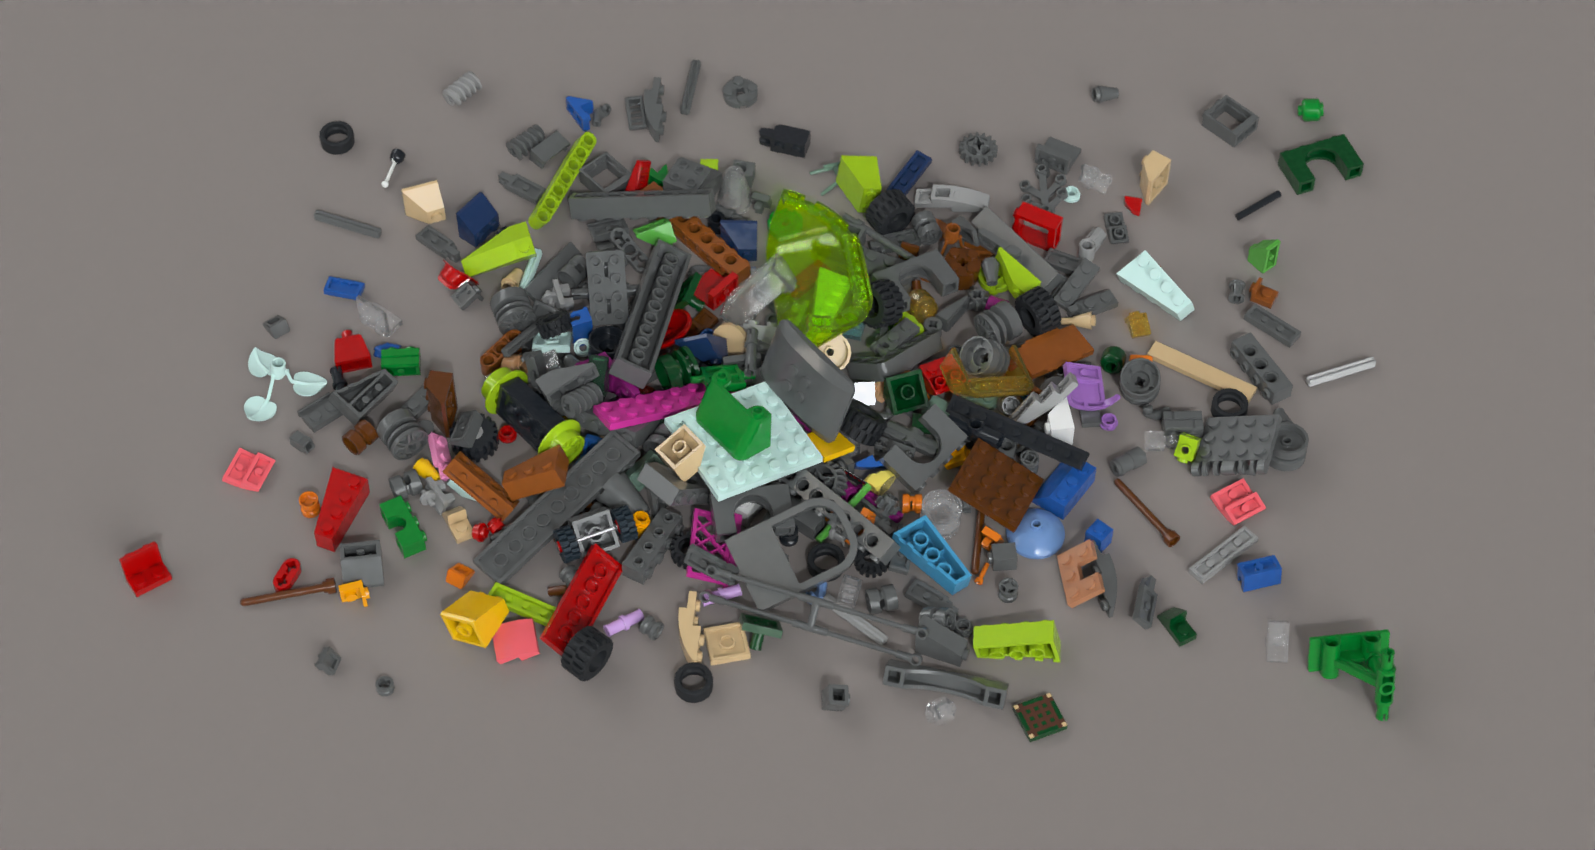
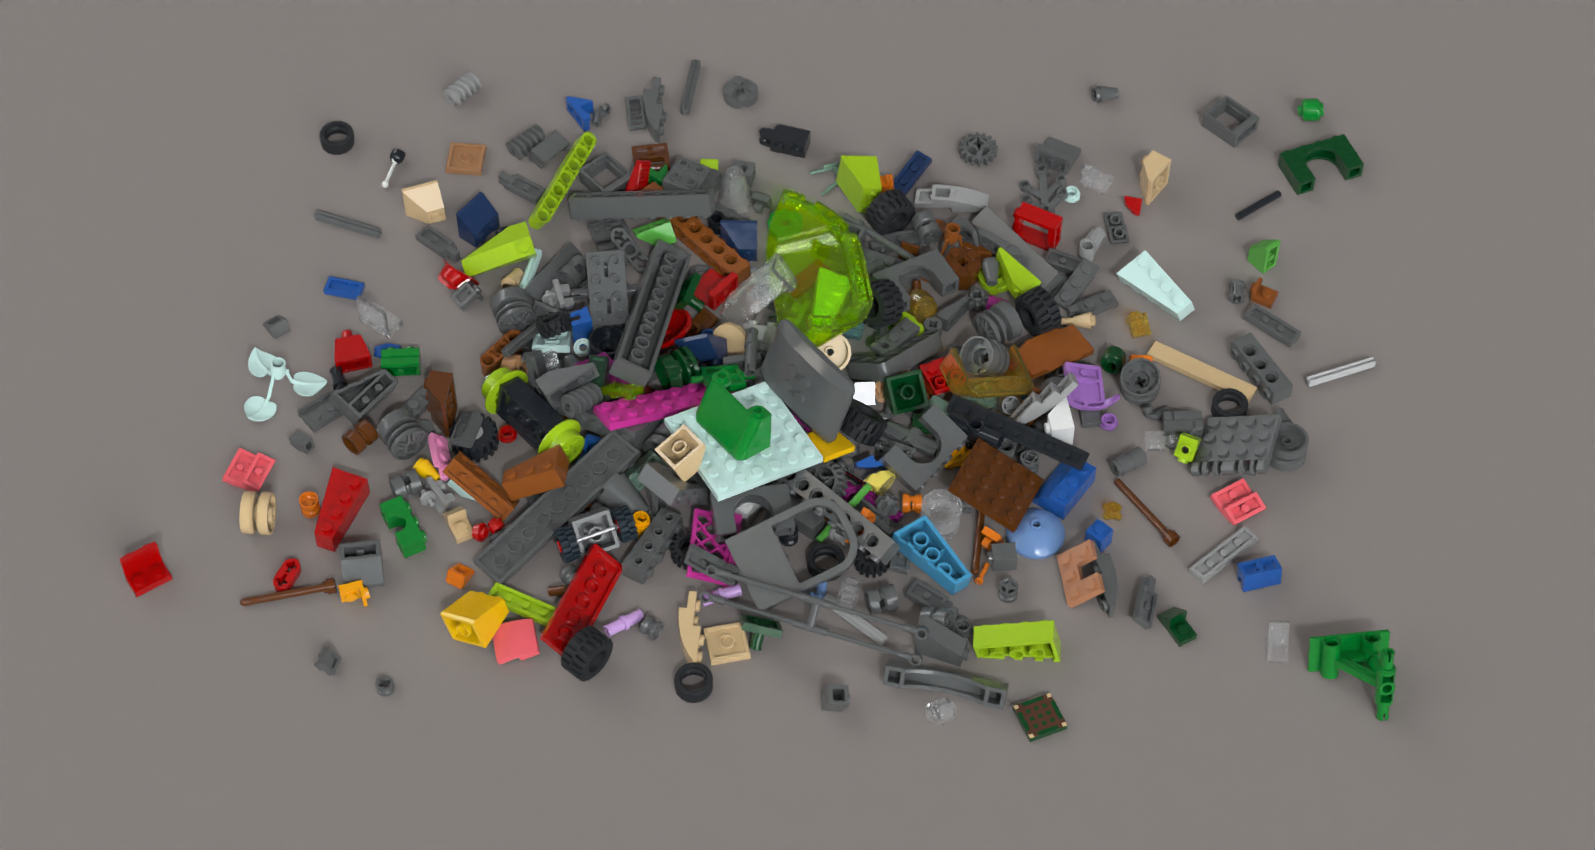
(257, 513): none -> tan wheel
(466, 158): none -> medium nougat tile
(618, 390): none -> clear neon green plate
(654, 153): none -> reddish brown plate
(887, 182): none -> orange tile
(1112, 507): none -> clear yellow plate

